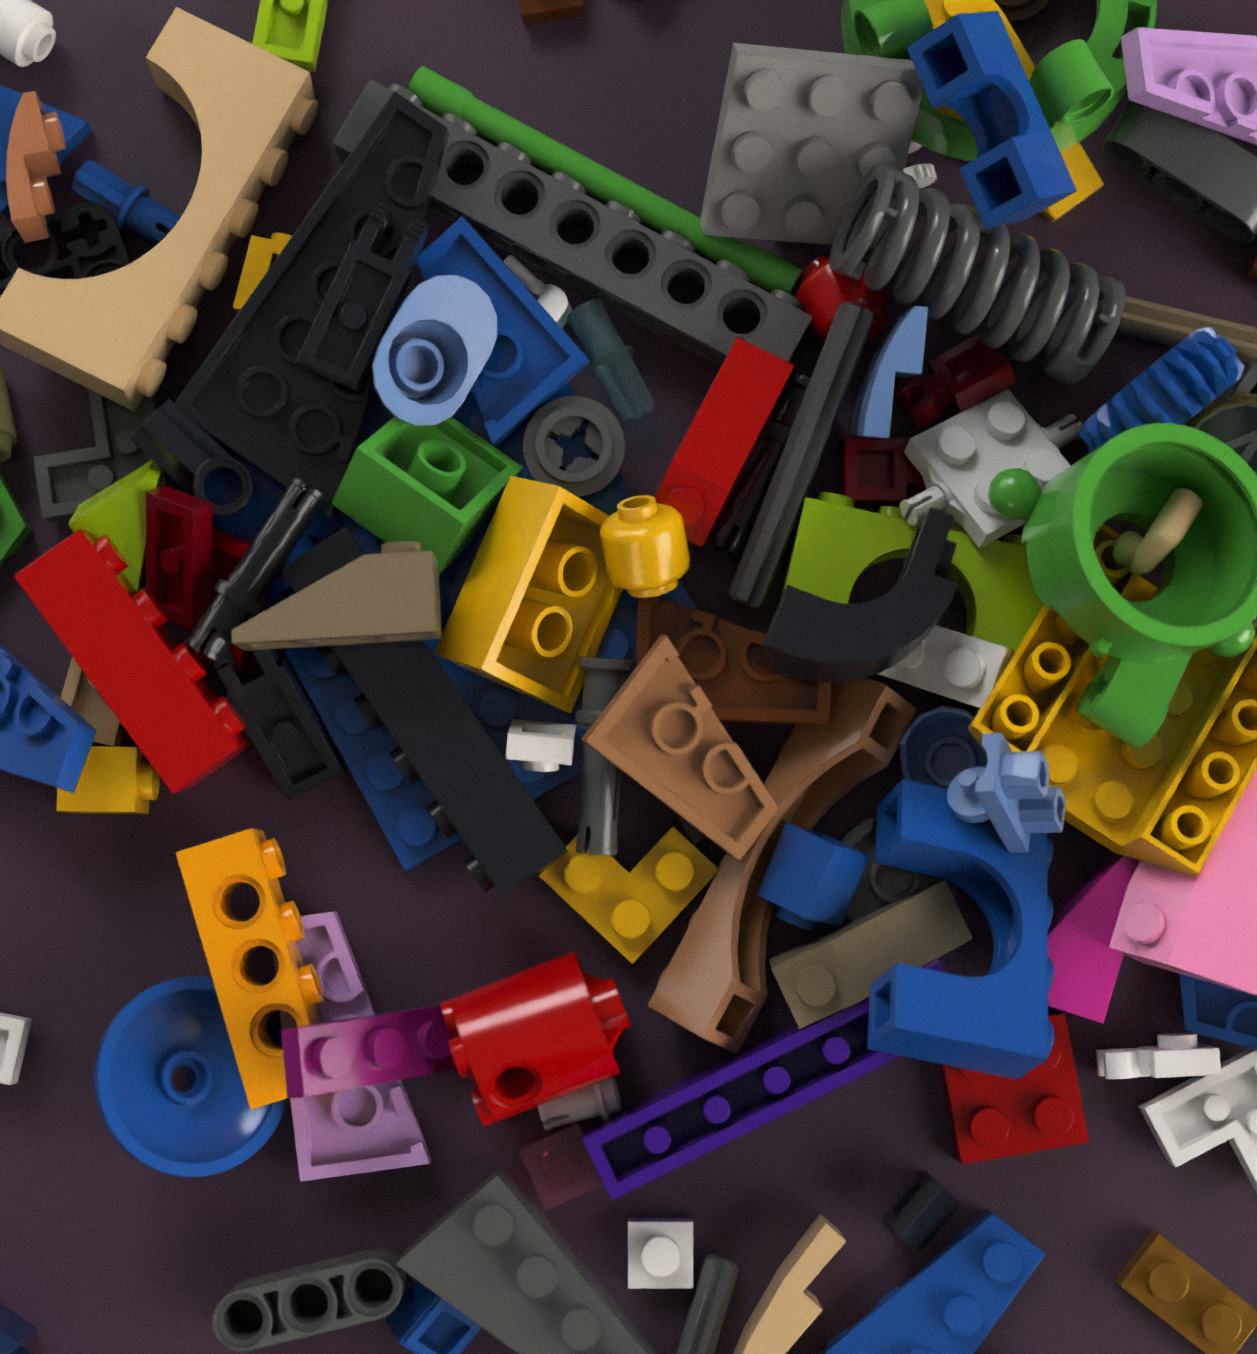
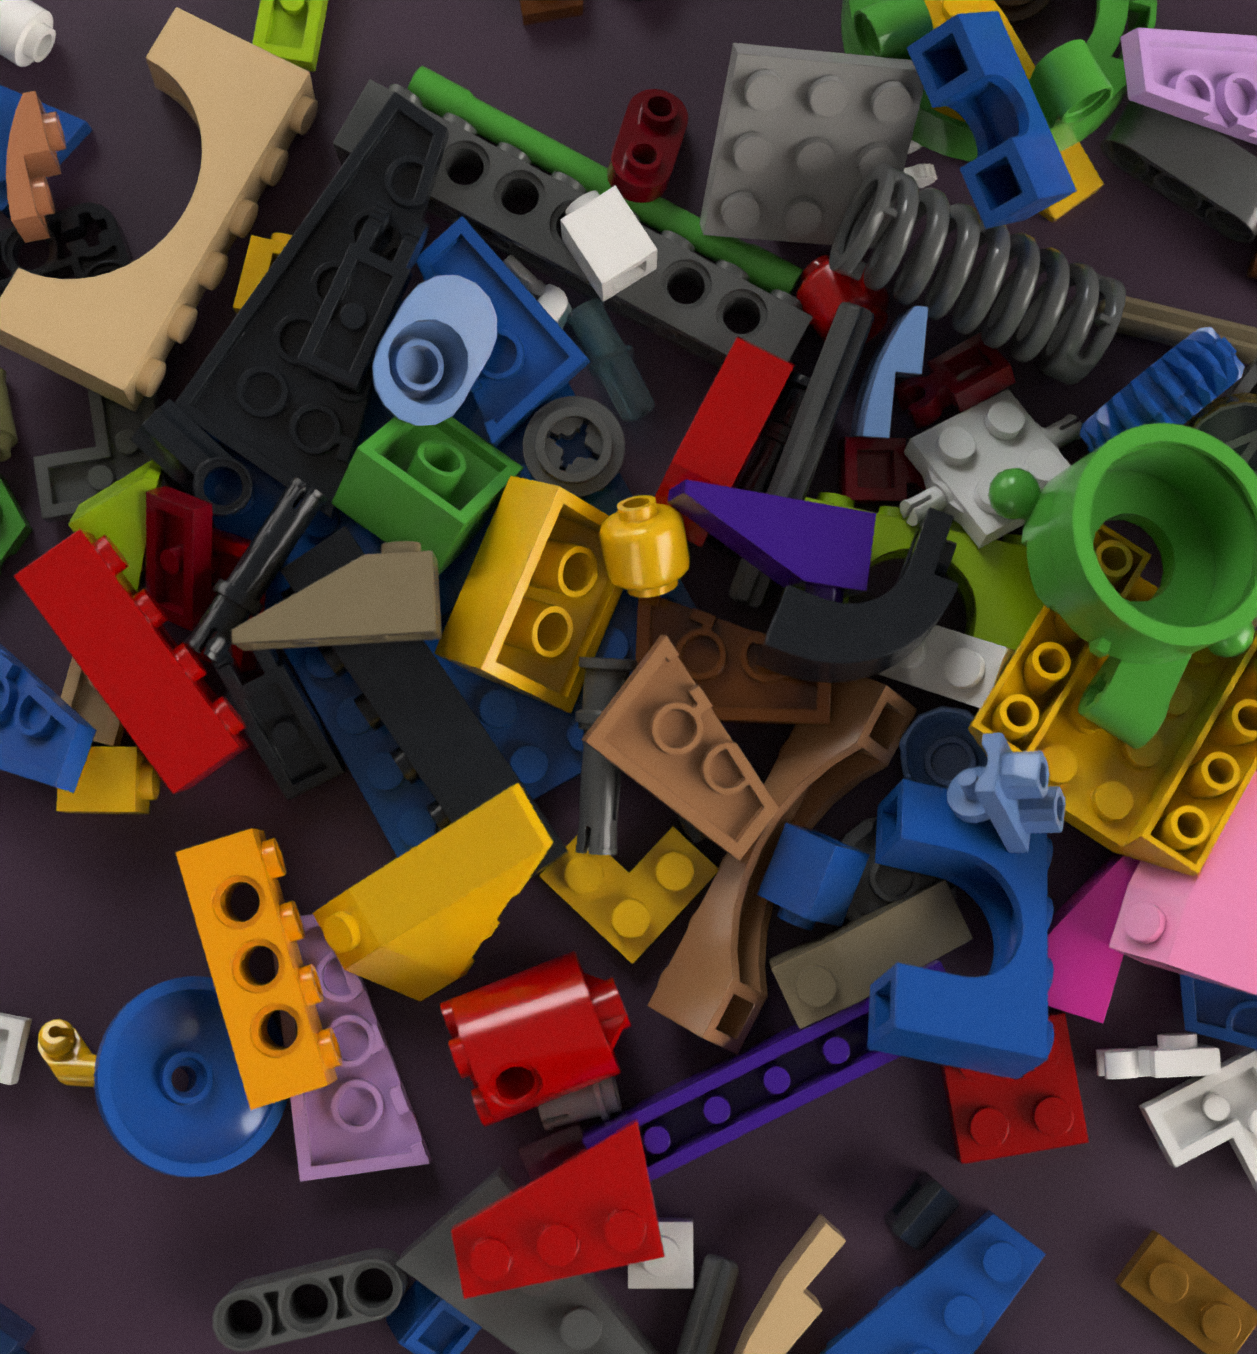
(66, 1053): none -> yellow arm
(129, 205): blue axle -> none
(365, 1051): magenta plate -> none
(437, 903): none -> yellow wedge
(541, 744): white plate -> none
(566, 1223): none -> red wing
(607, 241): none -> white brick
(652, 135): none -> dark red plate
(786, 538): none -> dark purple slope
(1165, 533): tan arm -> none

